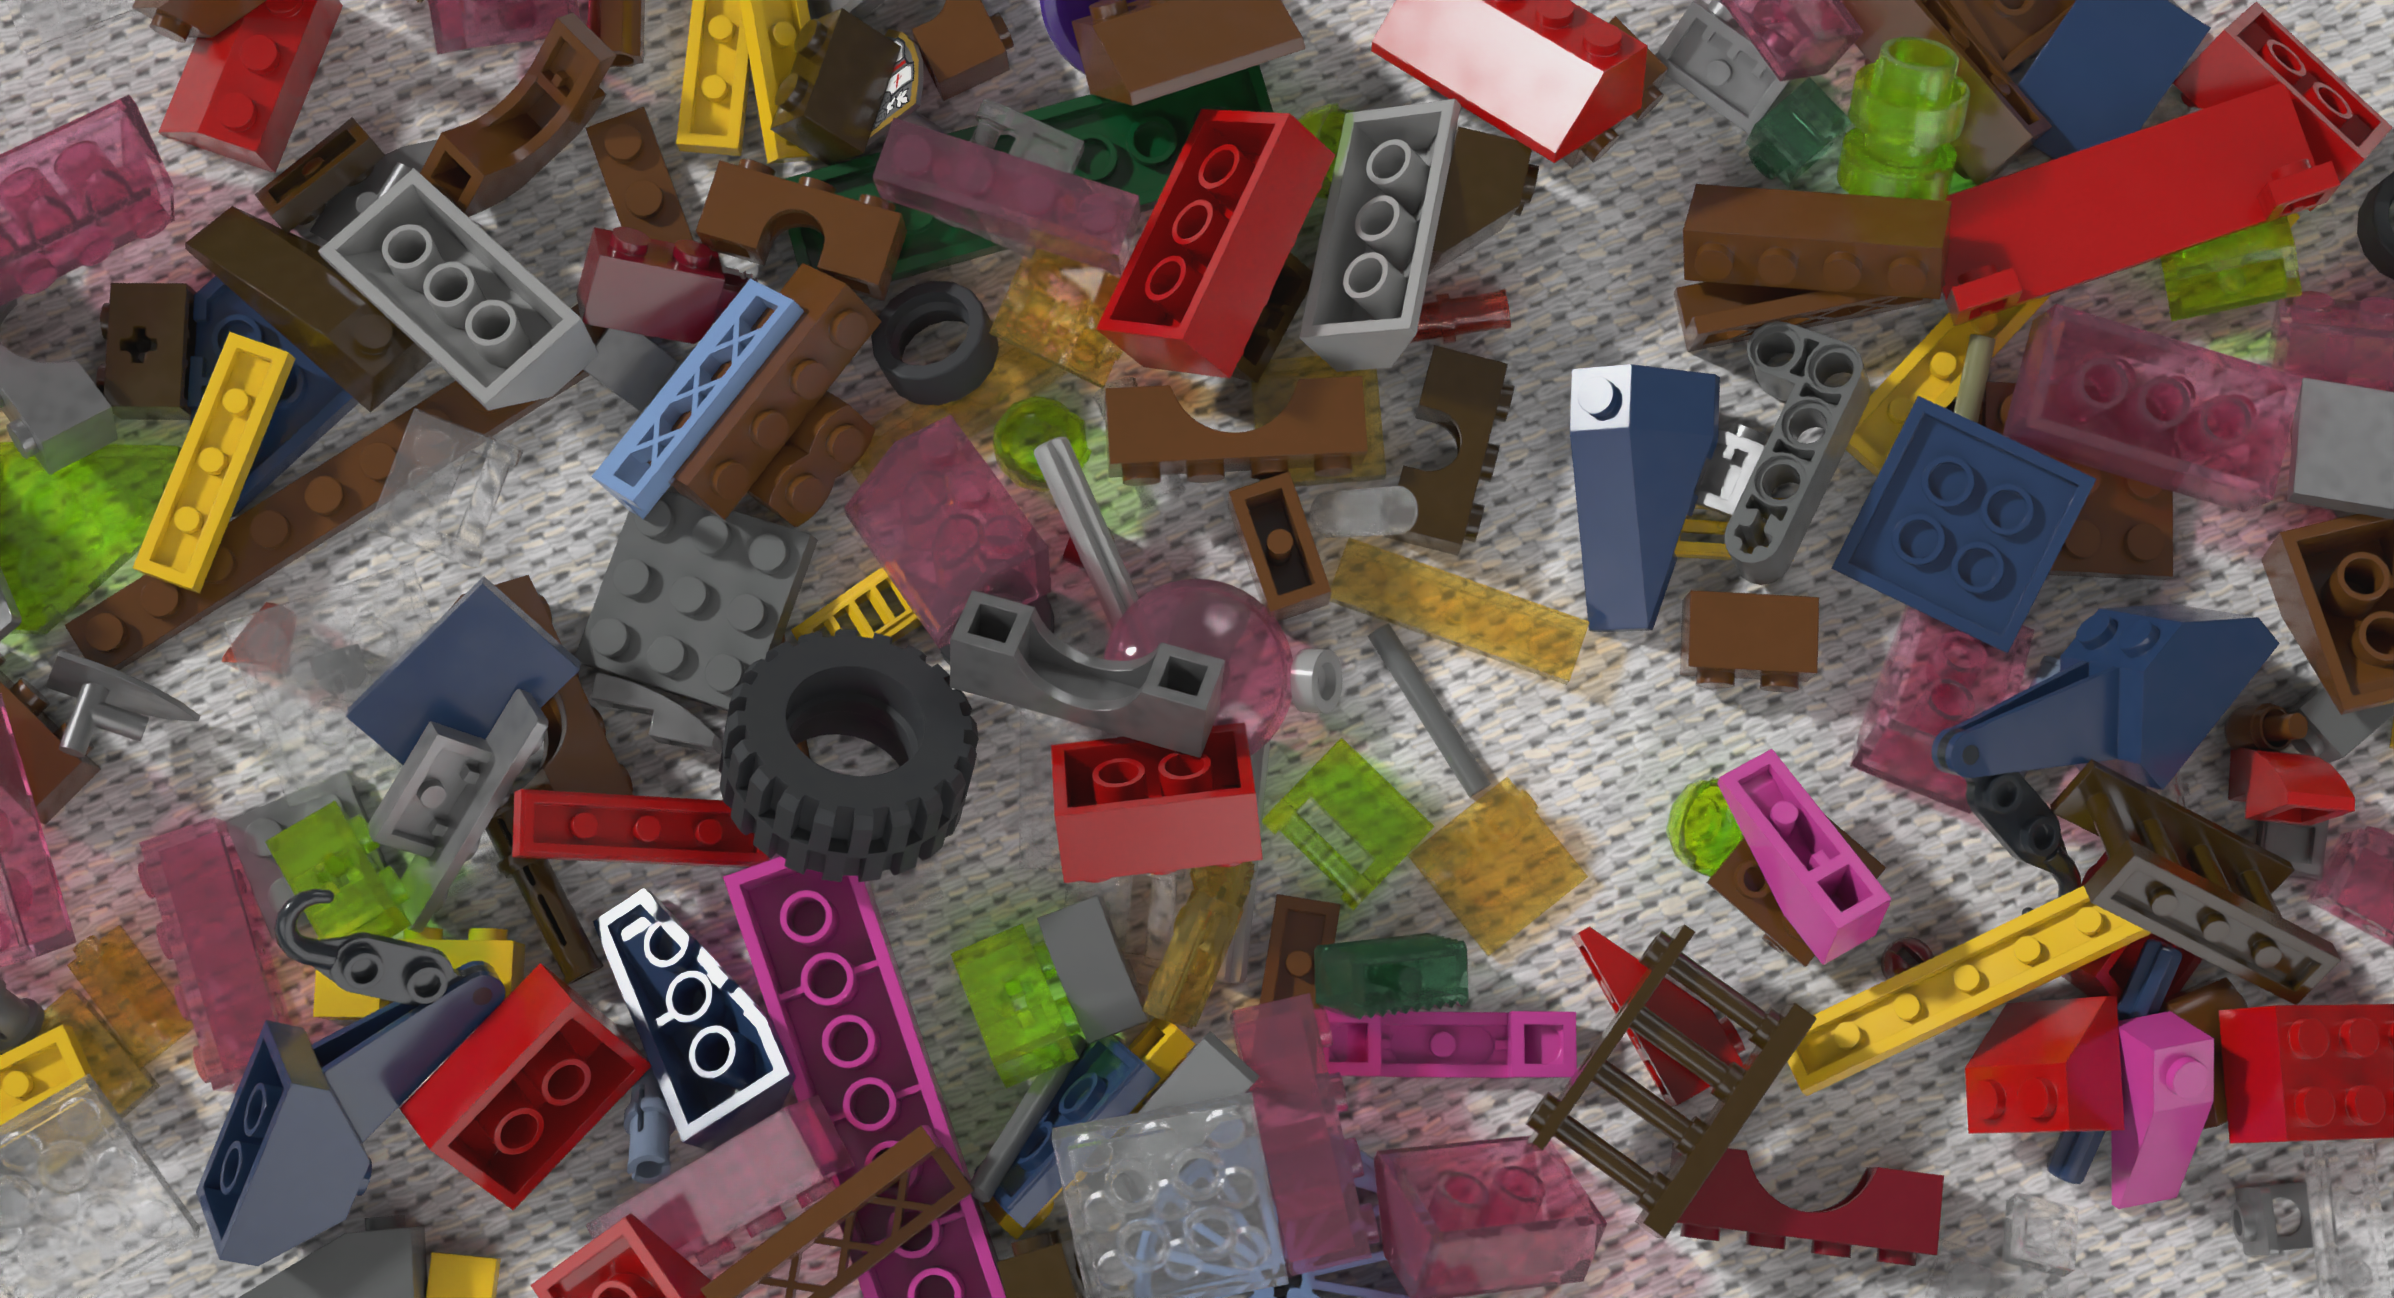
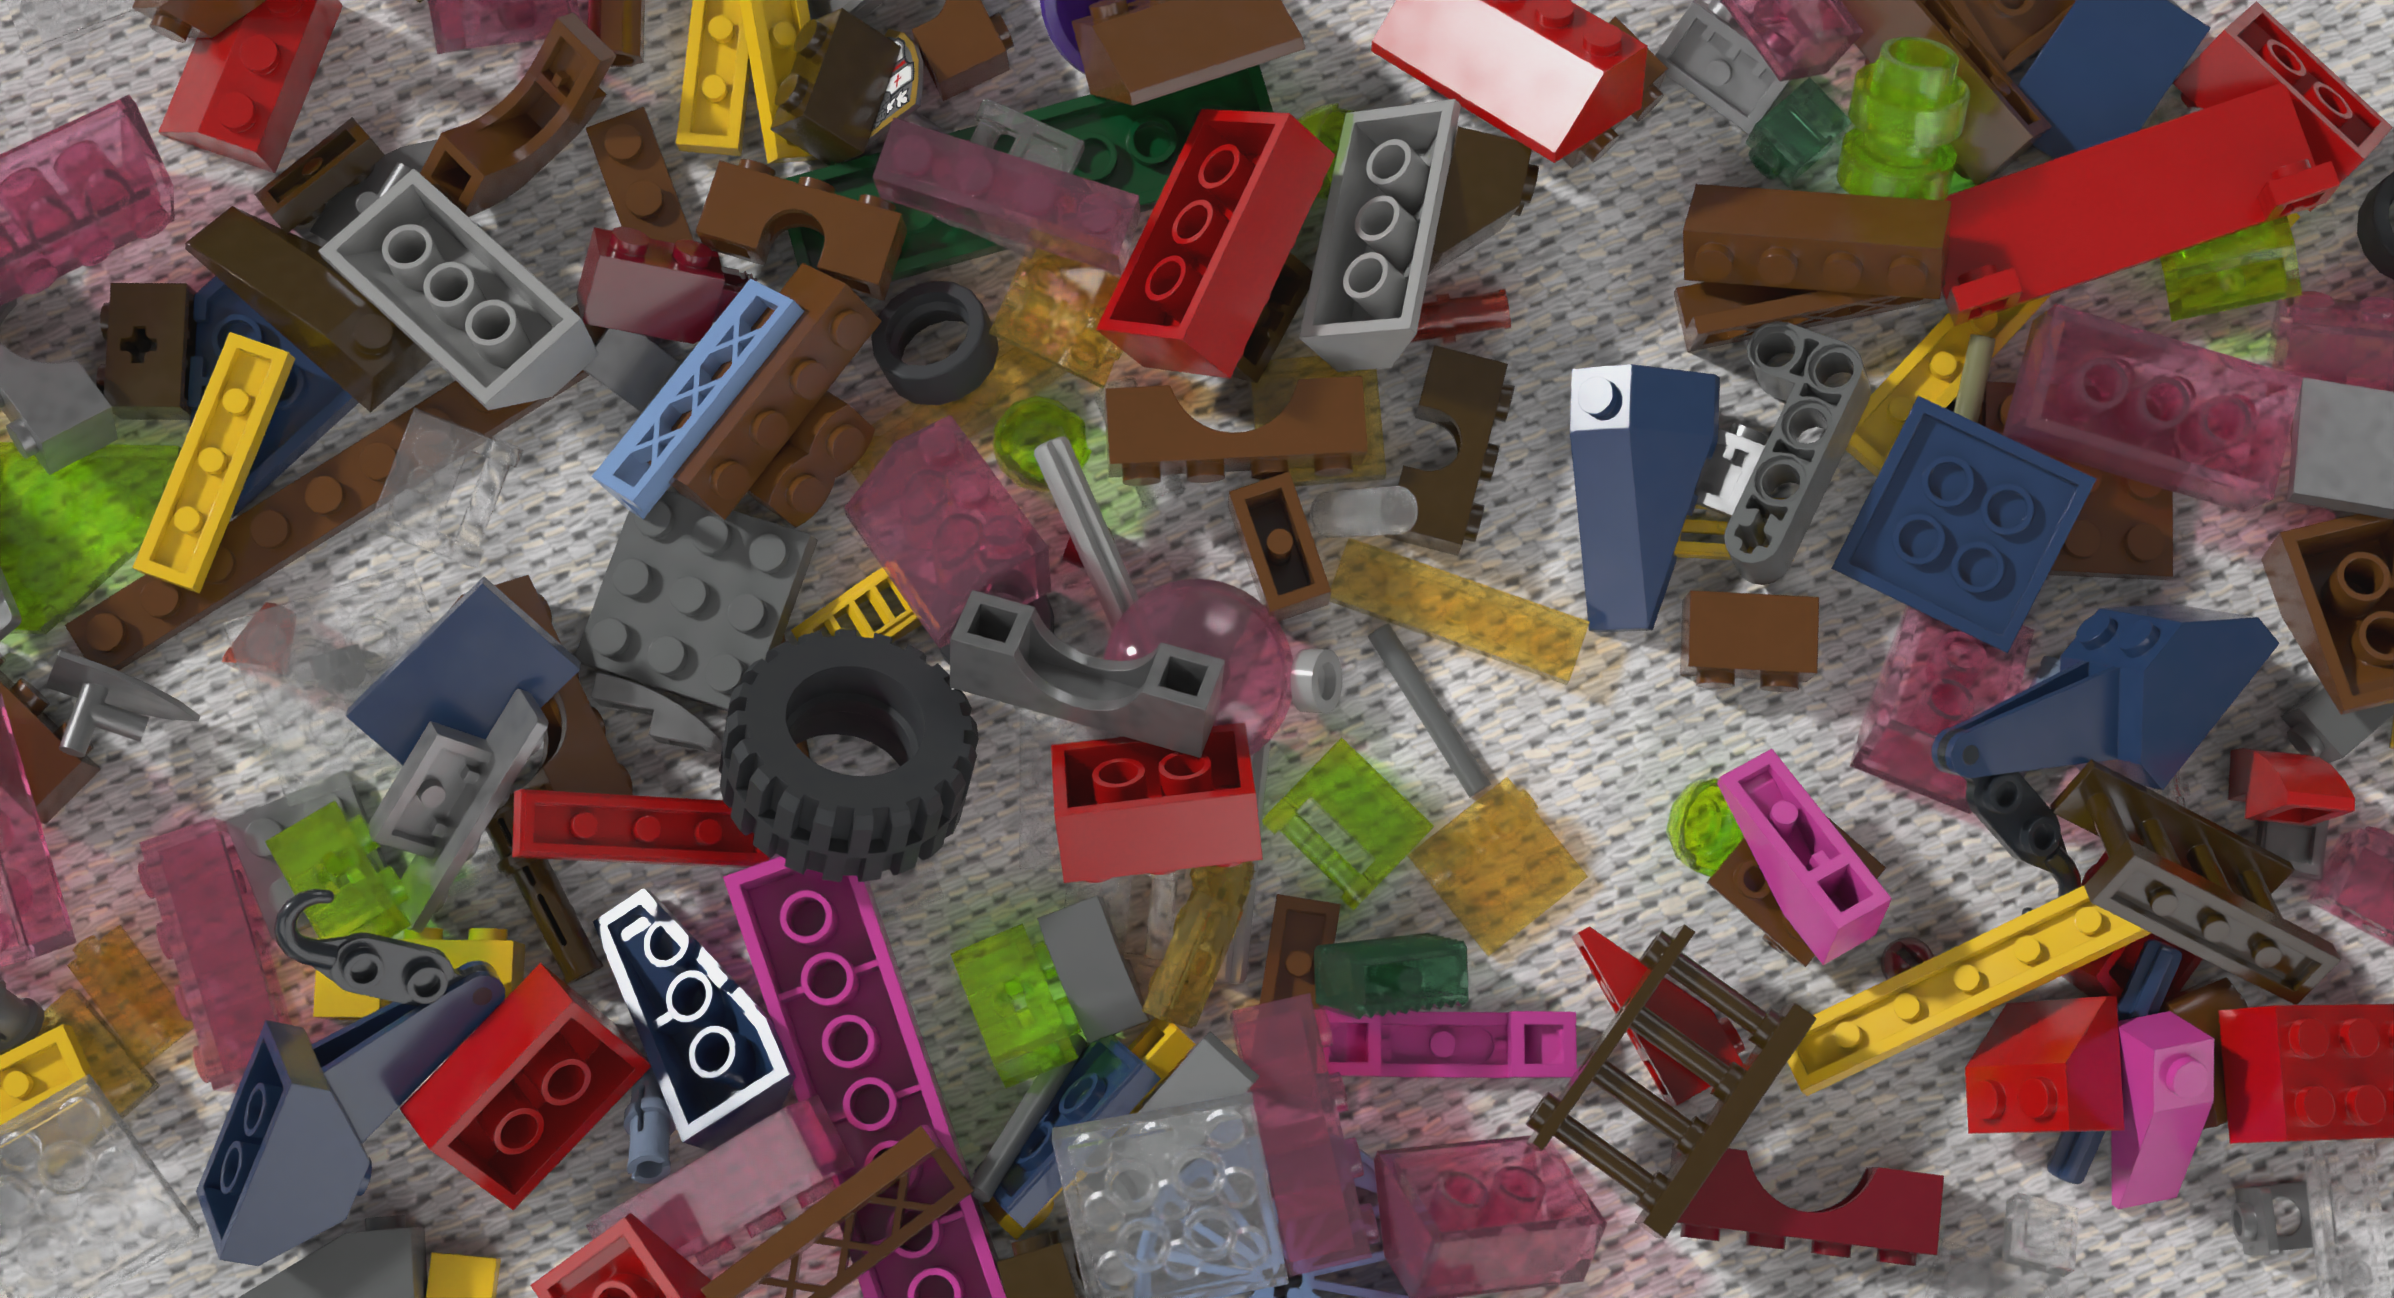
(2264, 727): reddish brown cylinder -> none

